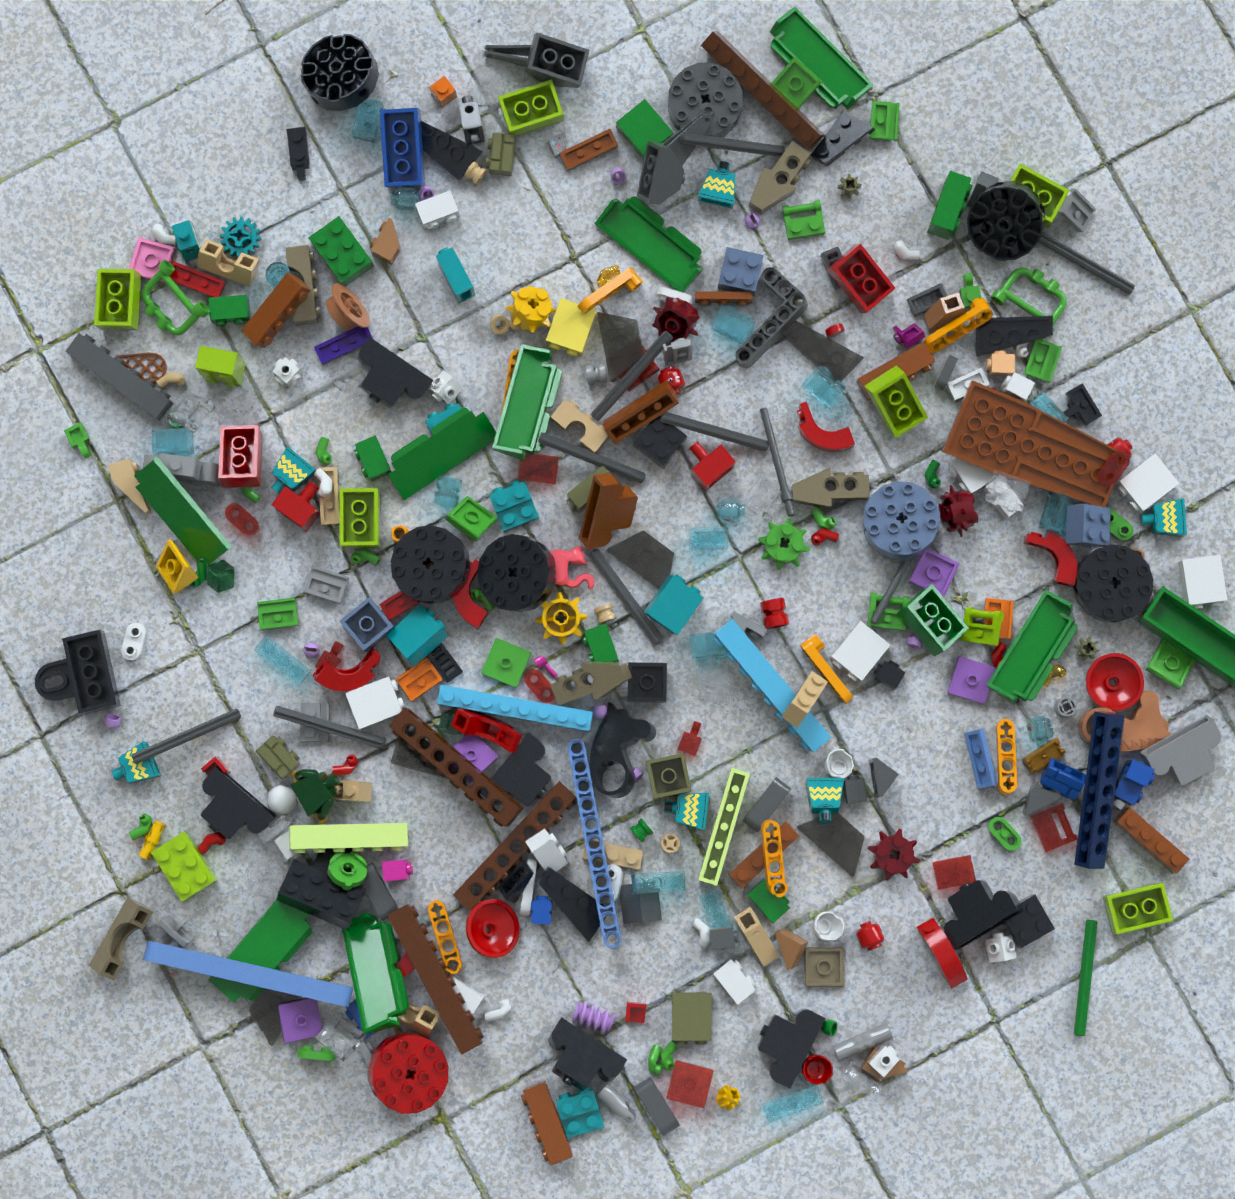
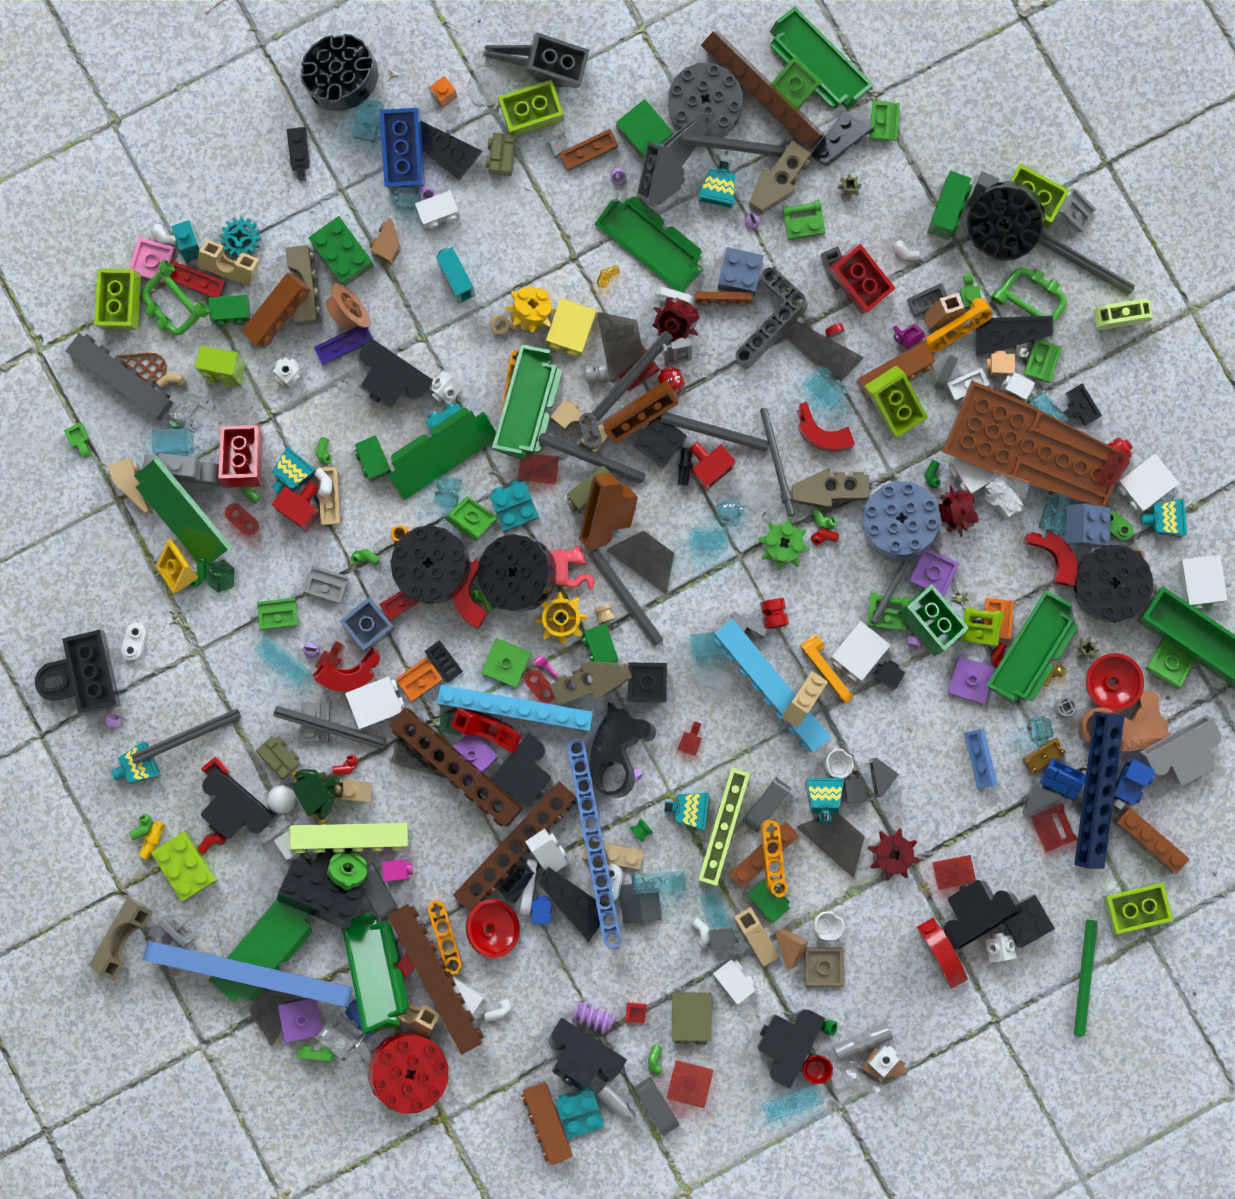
(275, 273): clear light blue wheel -> none
(359, 517): lime brick -> none
(418, 634): teal brick -> none
(471, 120): torso -> none
(475, 173): tan wheel -> none
(585, 432): none -> dark grey beam
(600, 711): lavender hinge -> none
(627, 278): light orange beam -> none
(666, 1056): bright green arm -> none
(668, 776): olive brick -> none
(672, 843): tan wheel -> none
(673, 604): teal brick -> none
(684, 467): none -> black axle
(728, 1097): yellow gear -> none
(733, 324): clear light blue brick -> none
(870, 936): red head -> none
(1005, 832): bright green plate -> none
(1006, 756): light orange beam -> none
(1123, 314): none -> yellowish green brick

